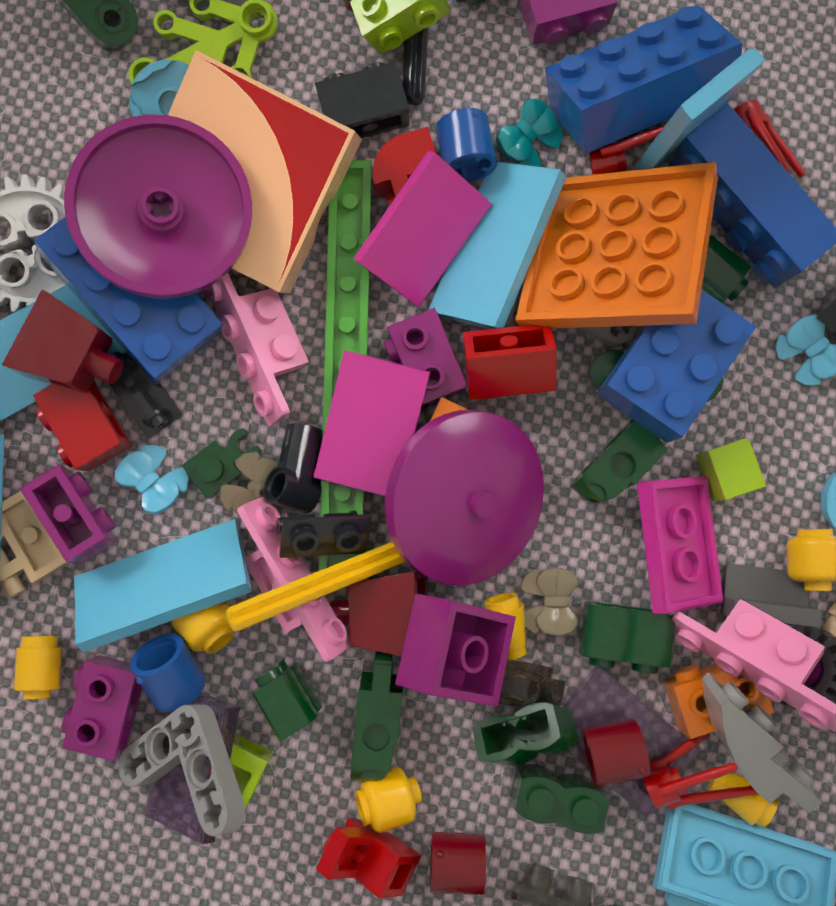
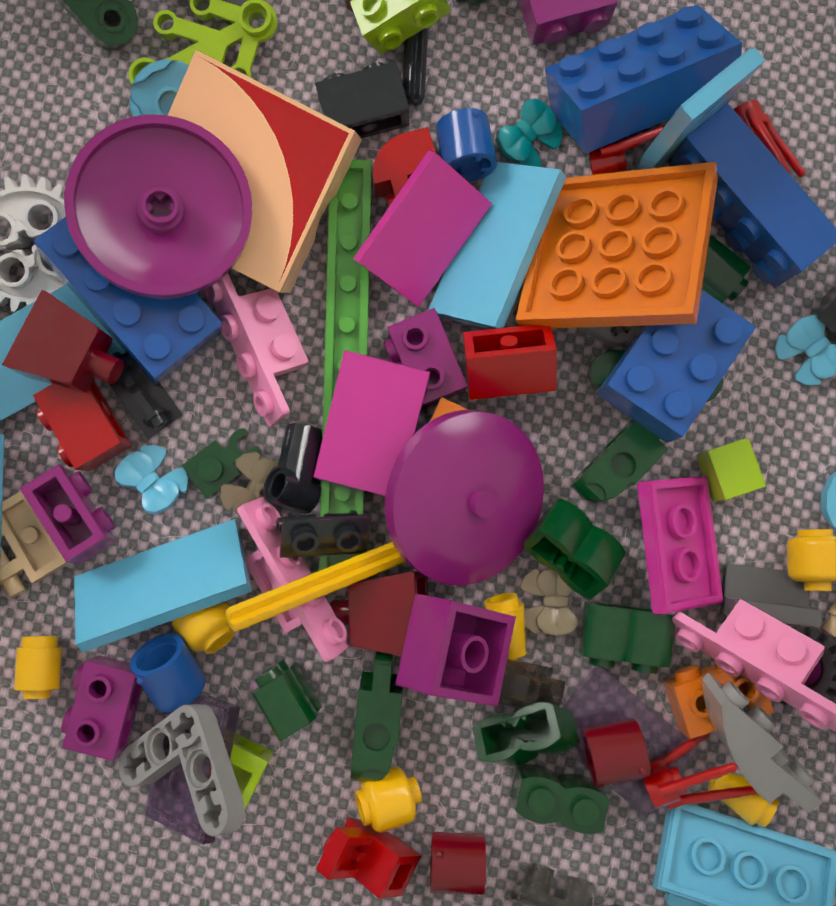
(575, 548): none -> dark green brick

